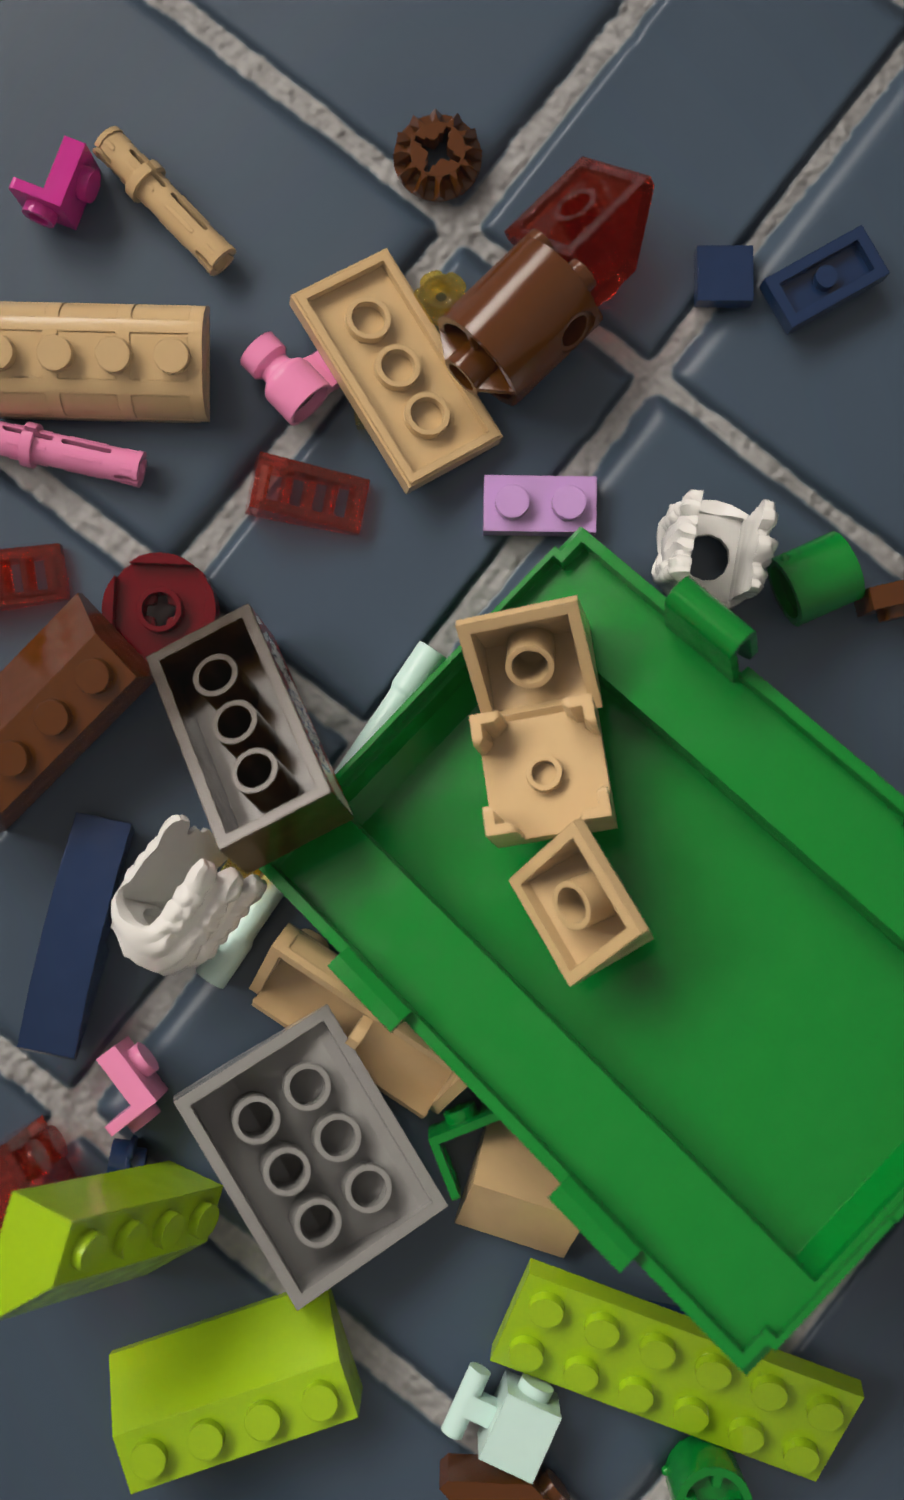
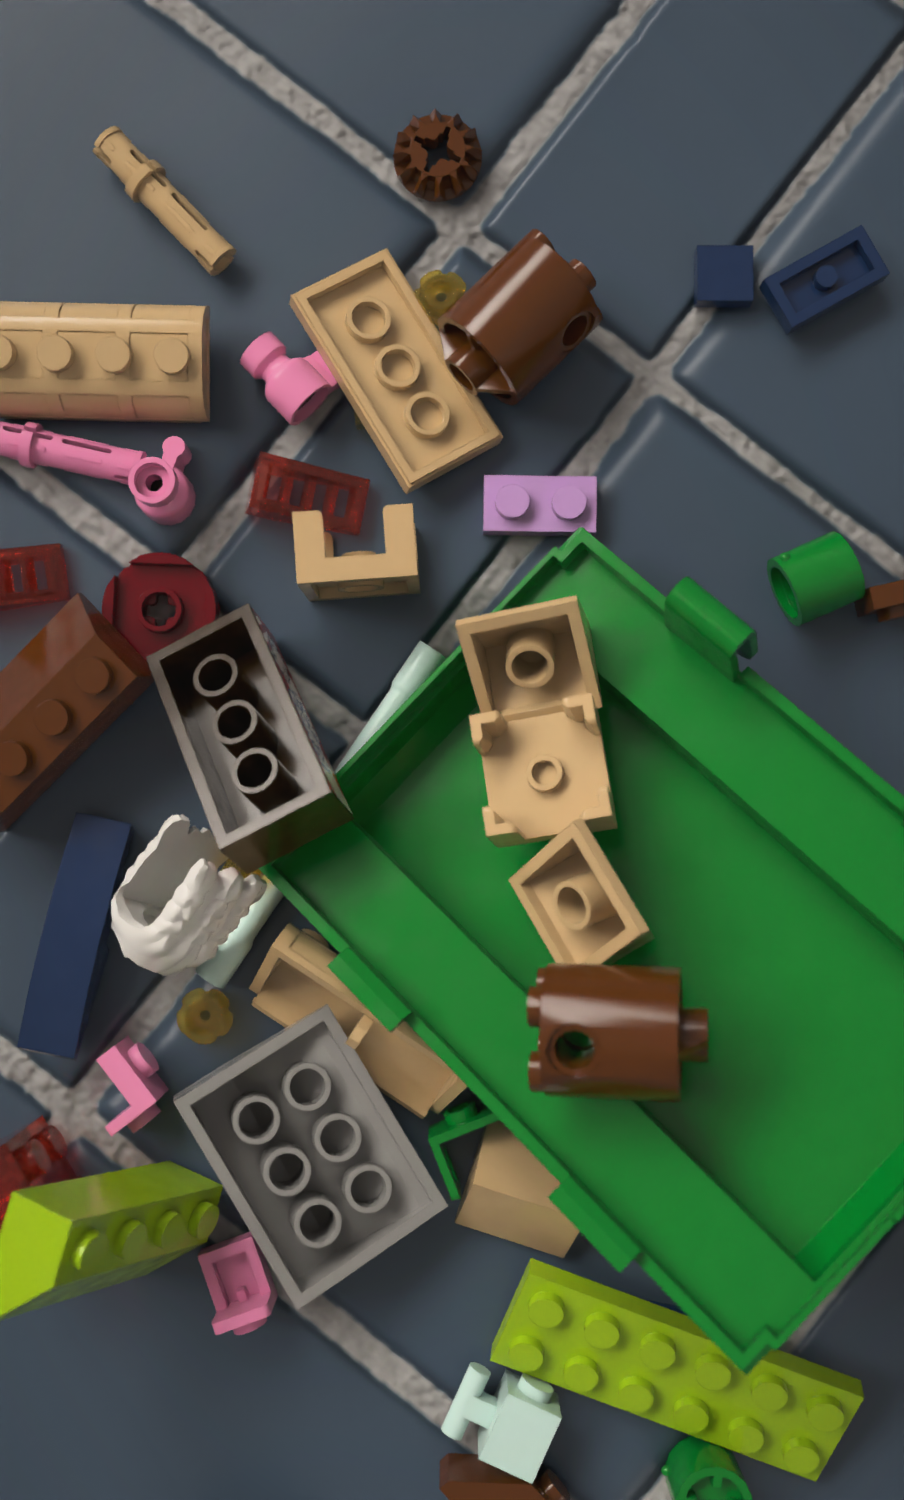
(69, 187): dark pink bracket -> none
(126, 1154): dark blue plate -> none
(161, 486): none -> bright pink piece
(198, 1029): none -> clear yellow plate
(230, 1387): lime slope -> none
(238, 1284): none -> bright pink bracket
(356, 572): none -> tan panel
(593, 217): clear red slope -> none
(613, 1032): none -> reddish brown cylinder
(741, 534): white piece -> none

